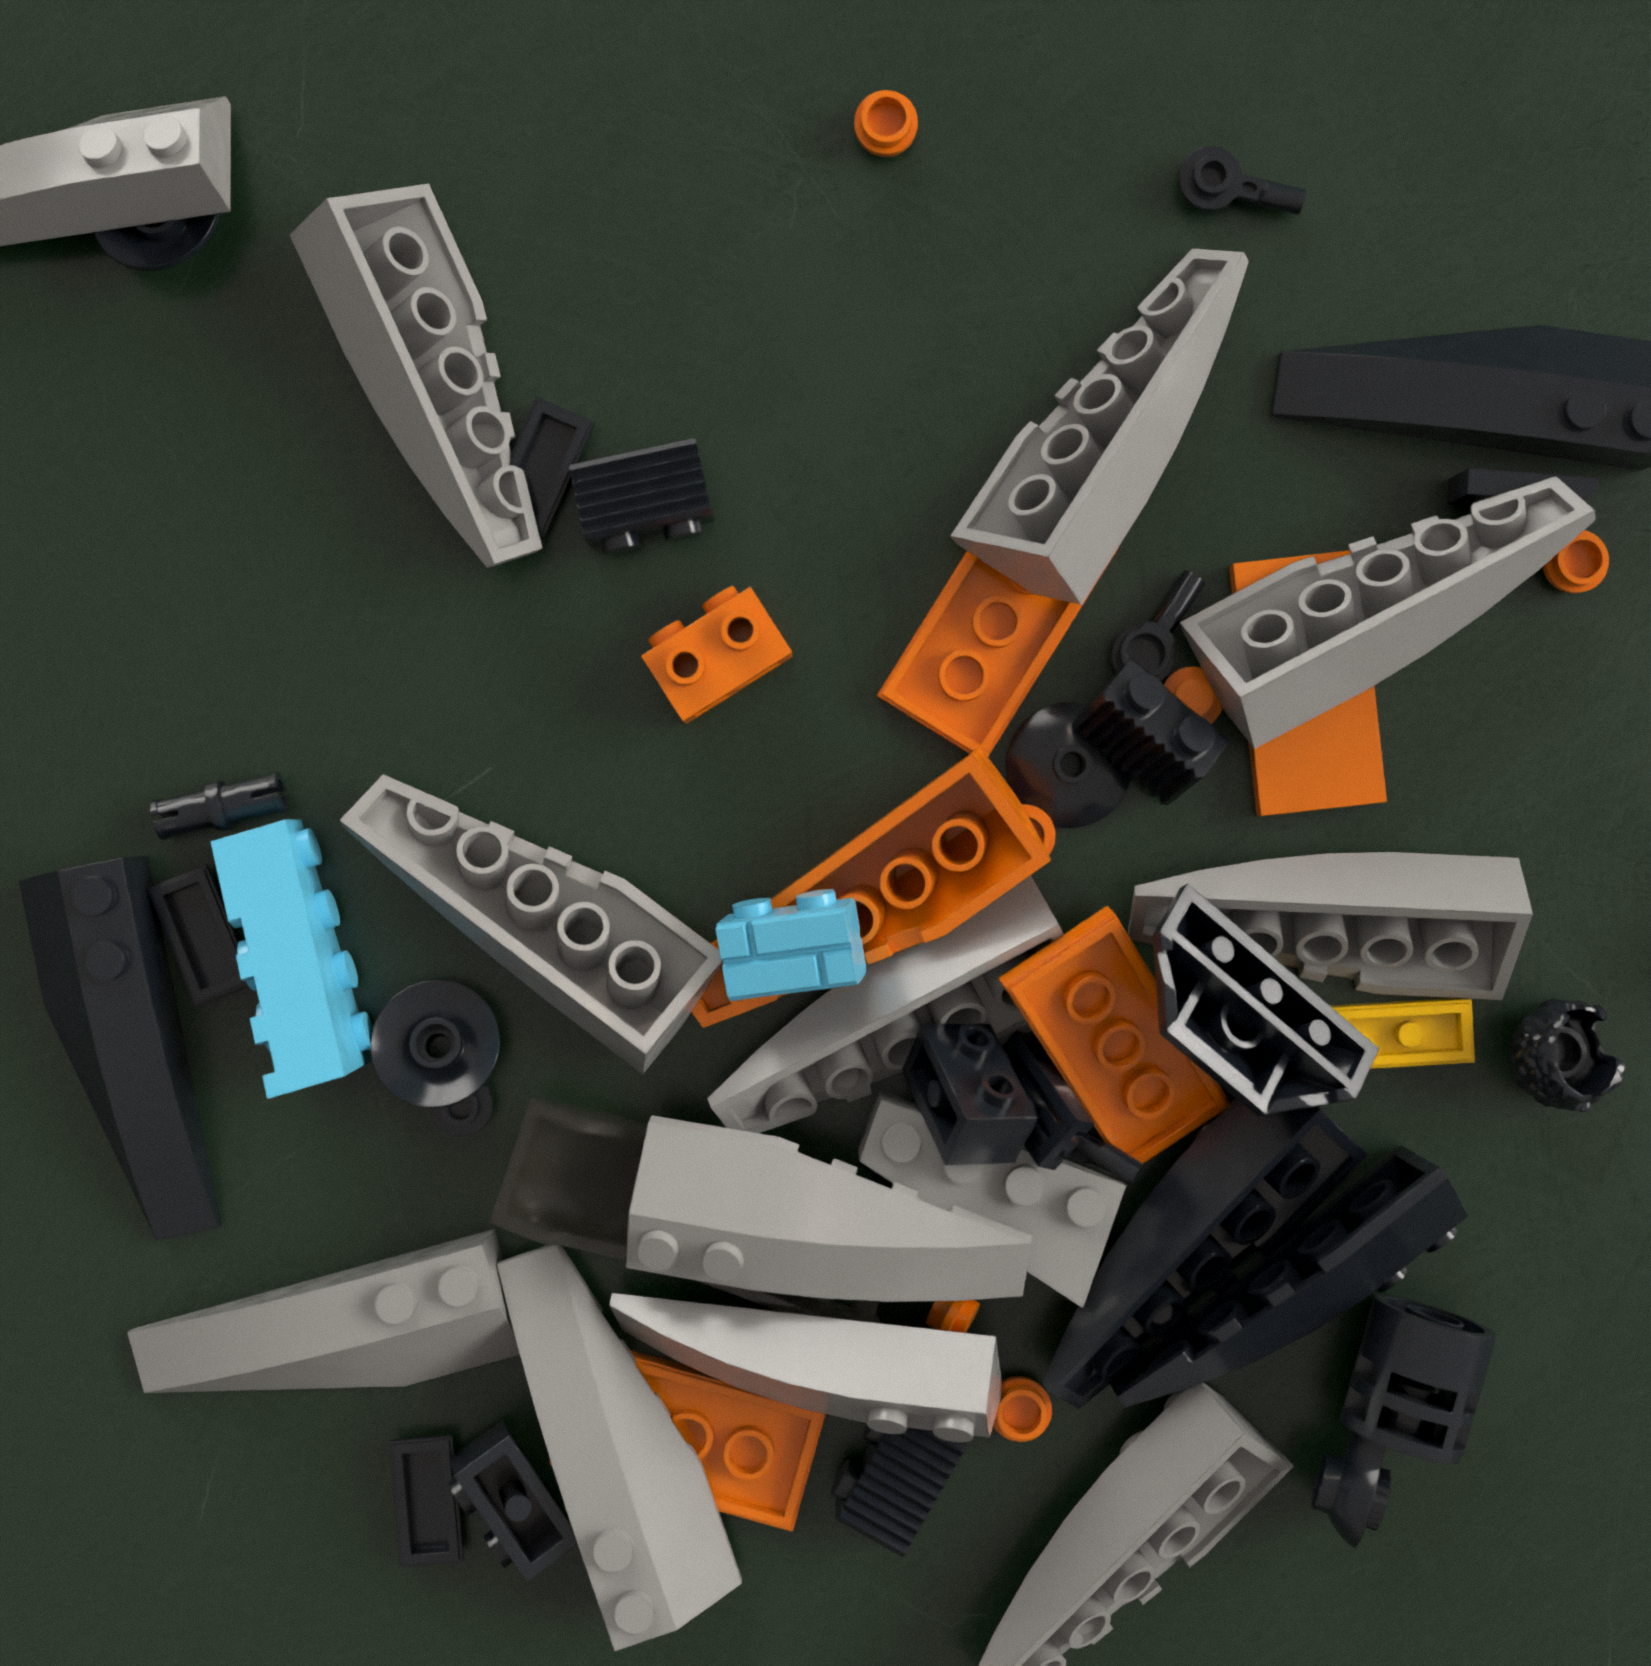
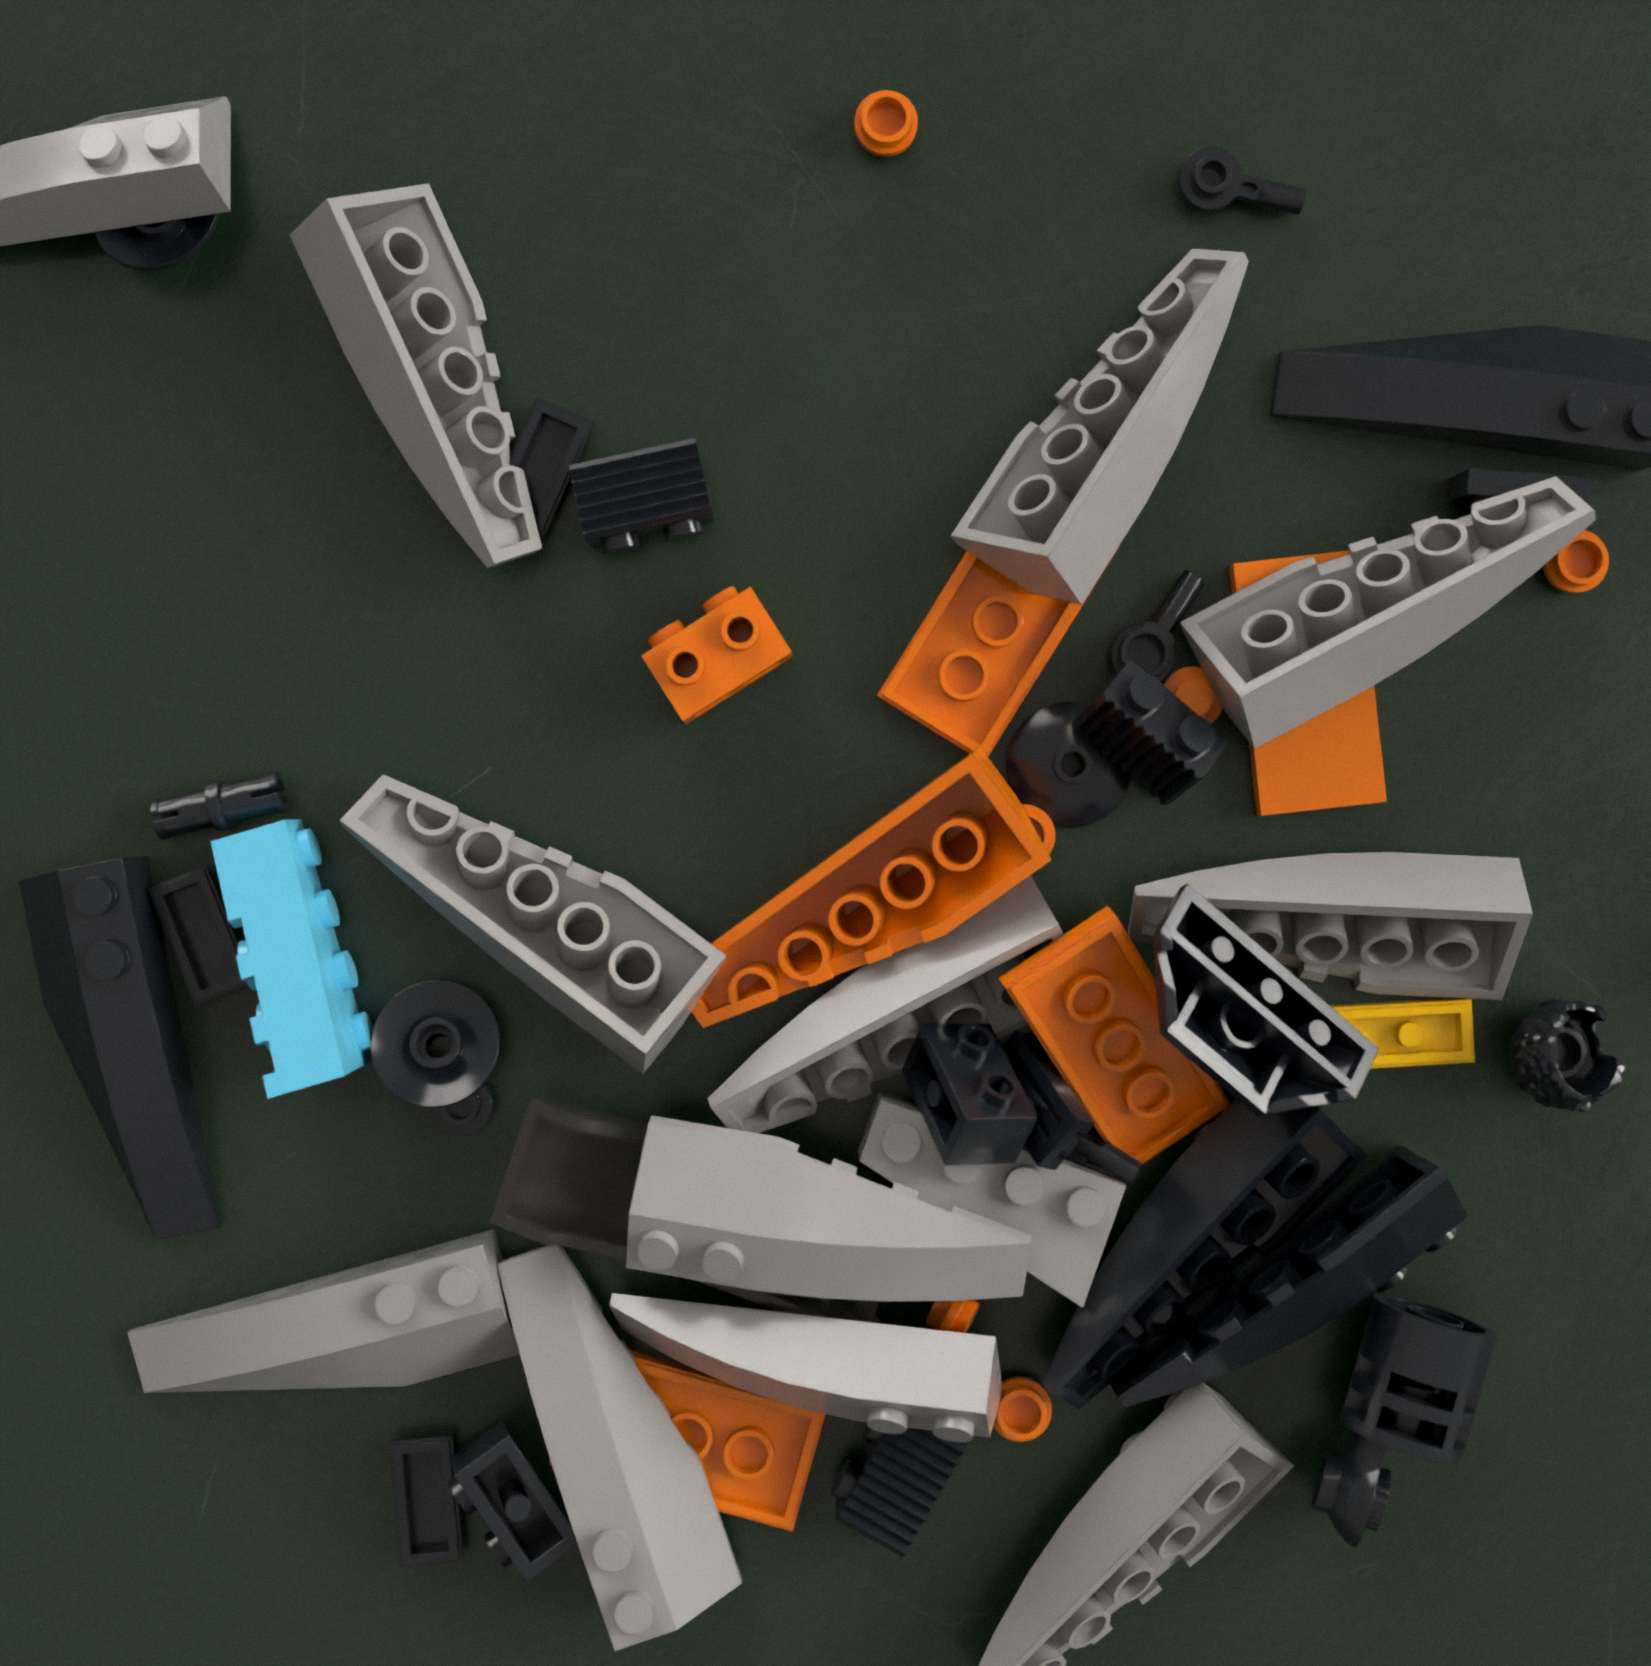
(791, 946): medium azure brick -> none

